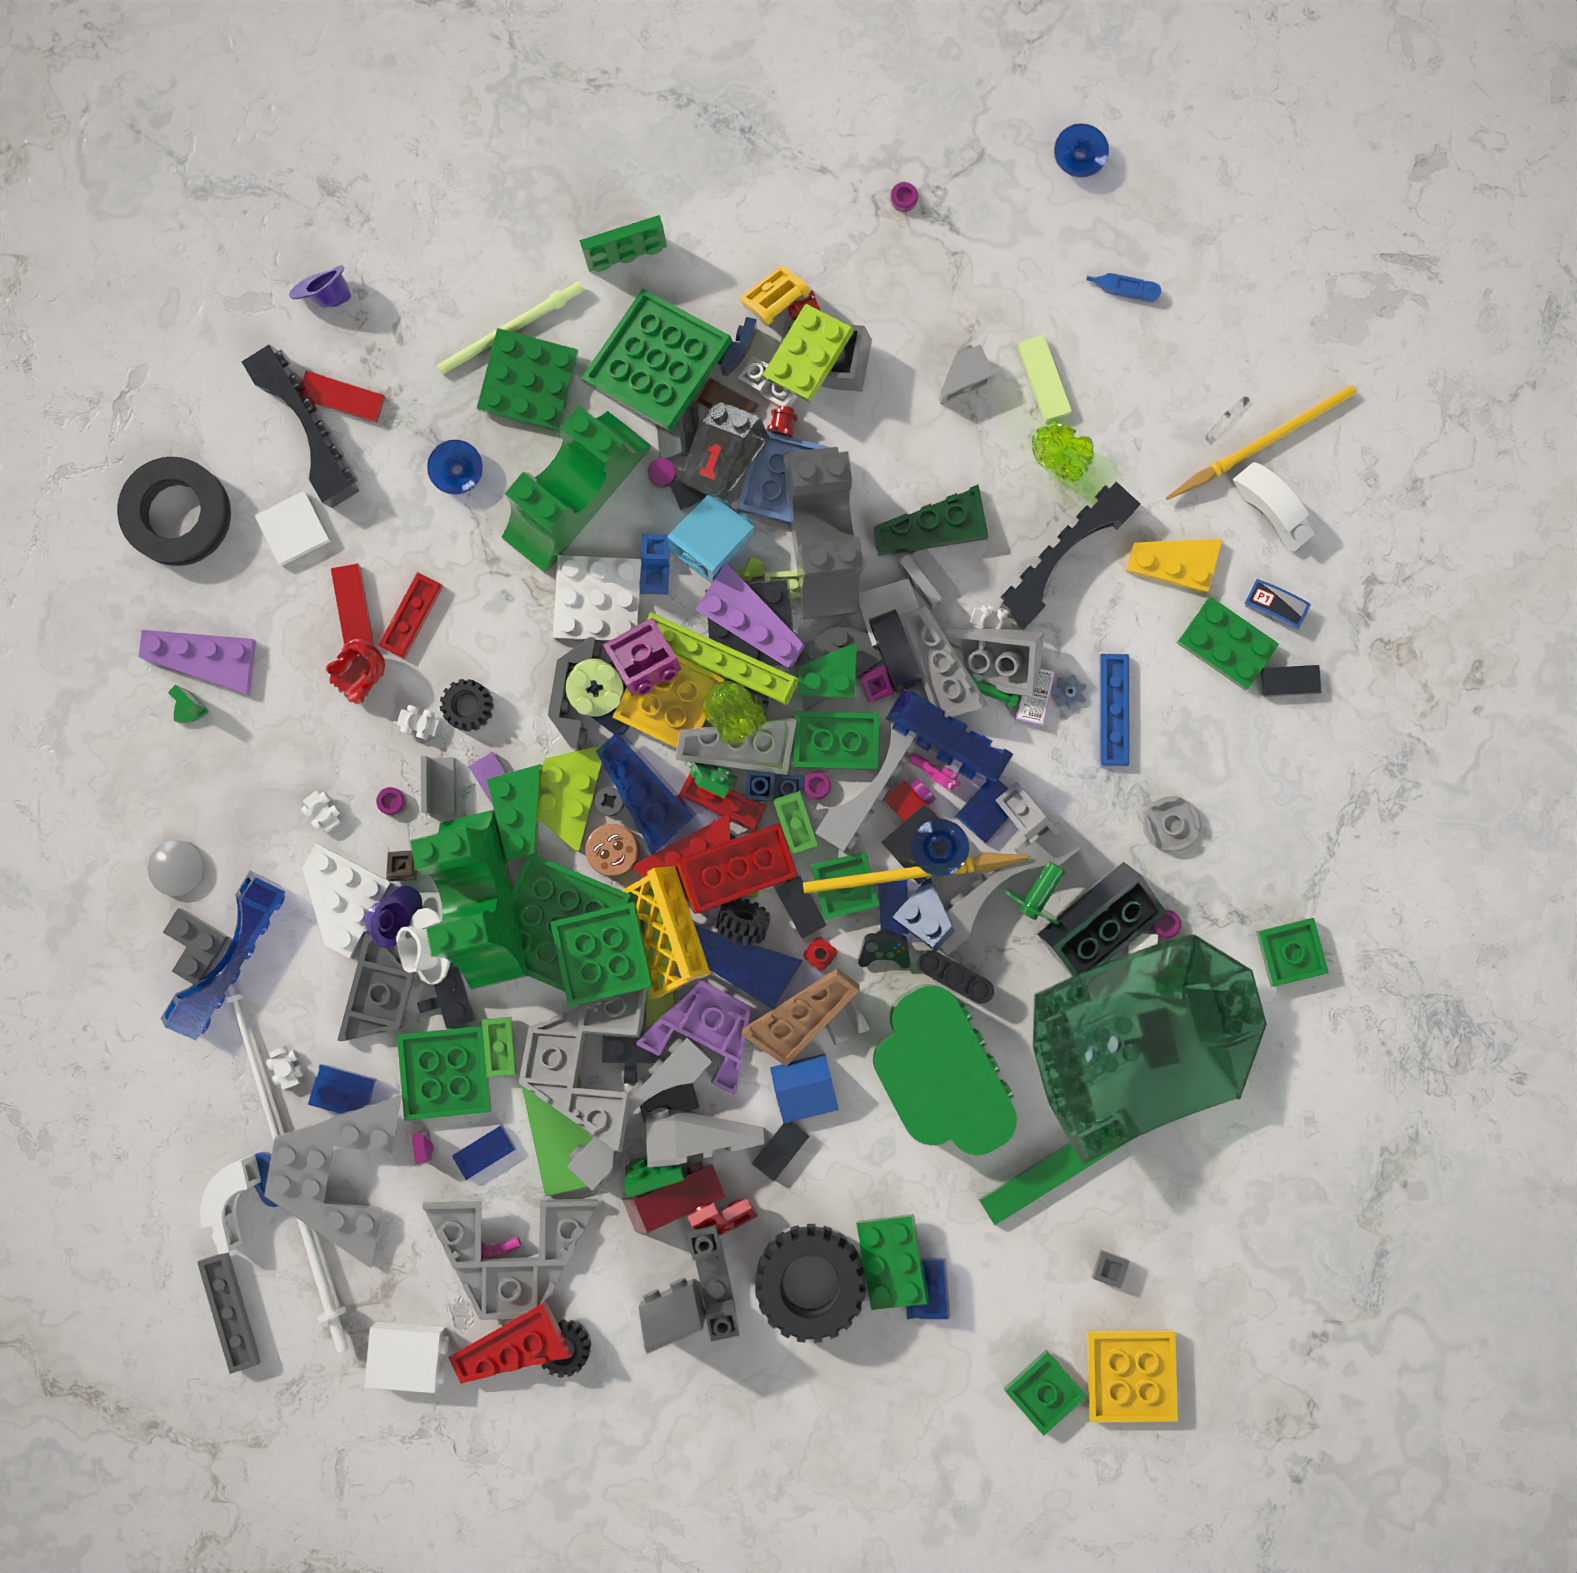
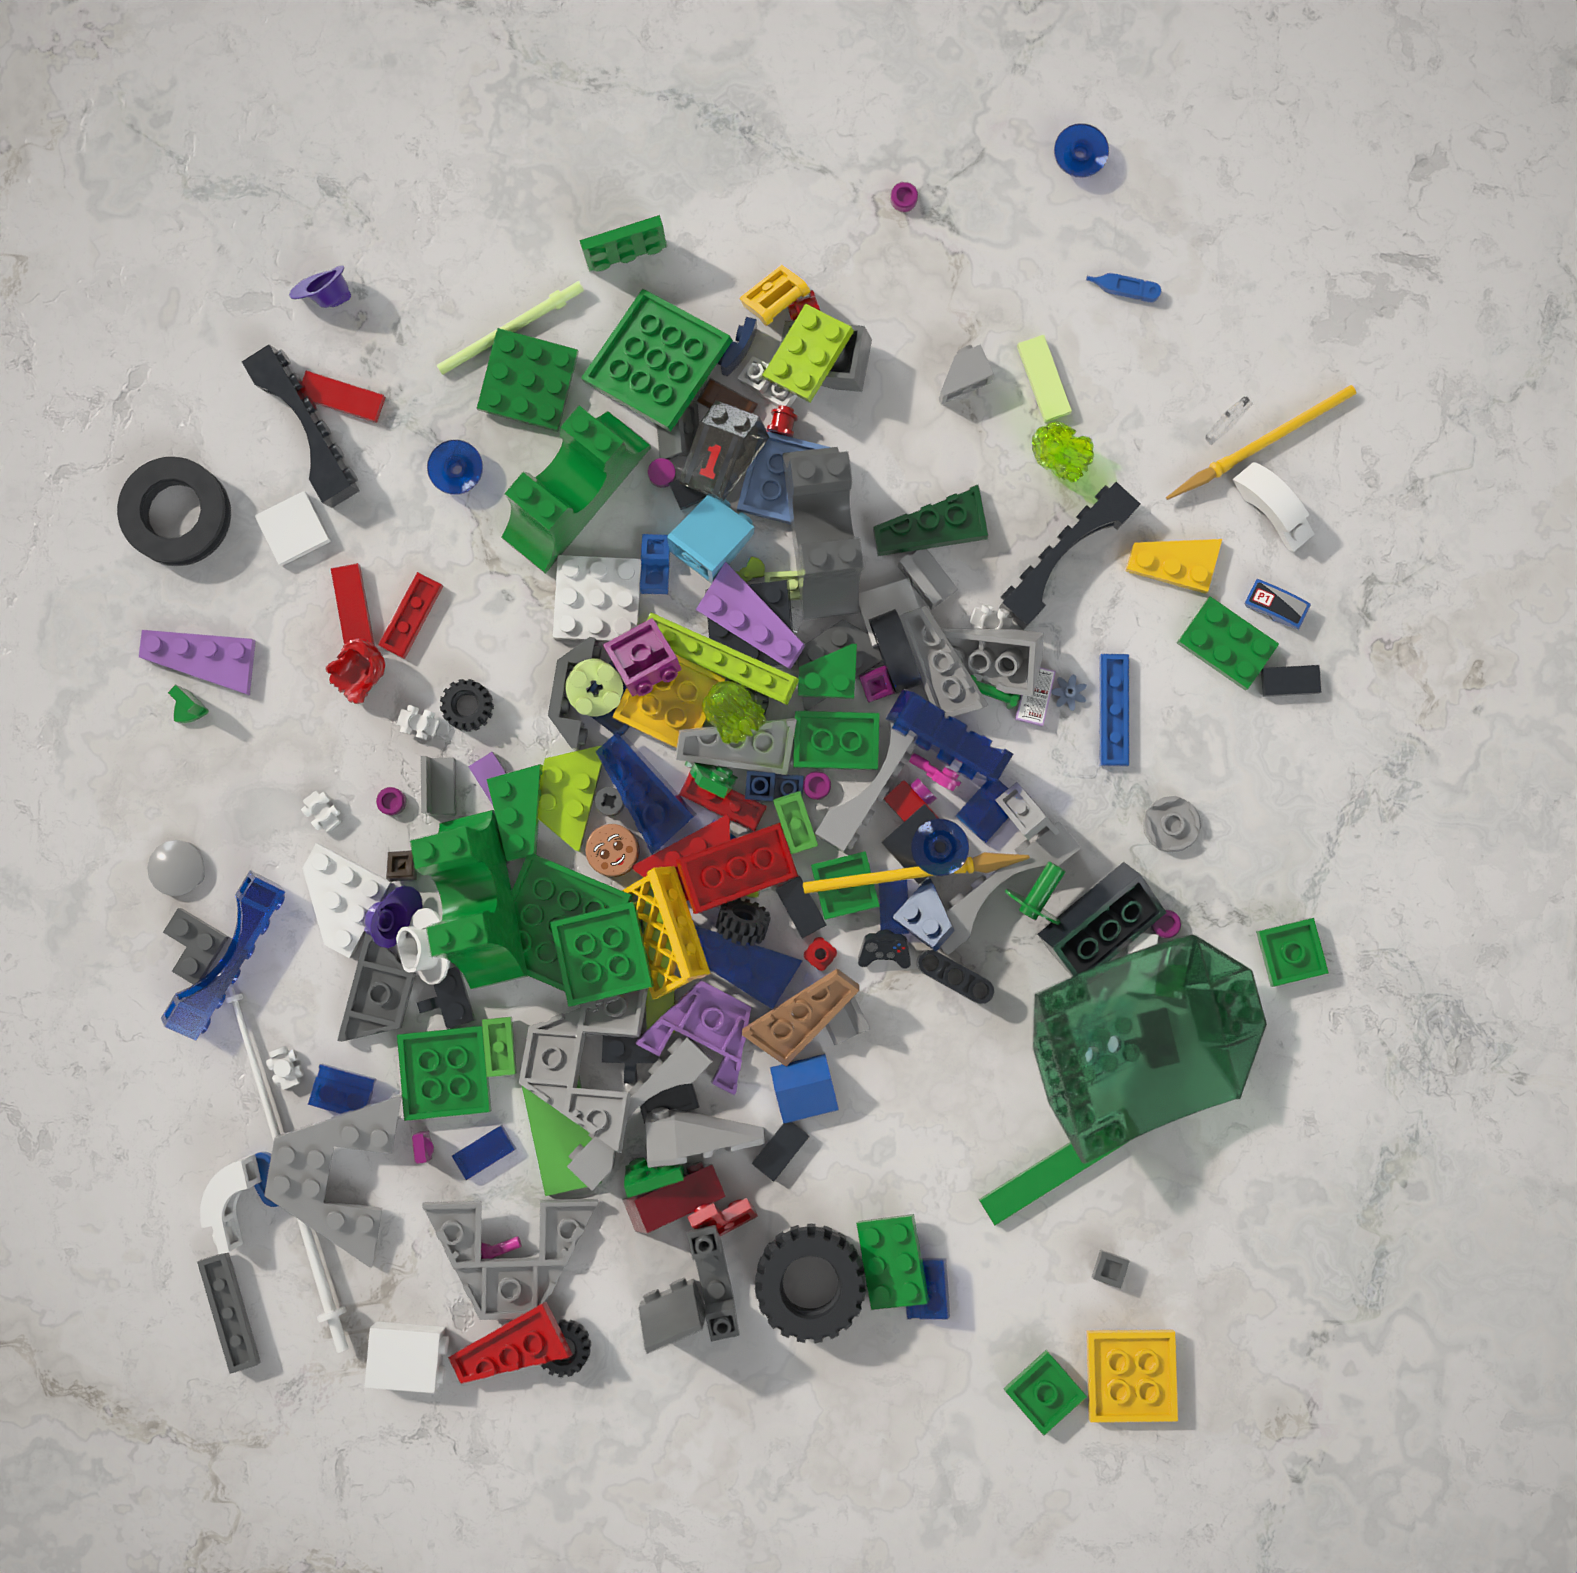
(942, 1075): green brick -> none

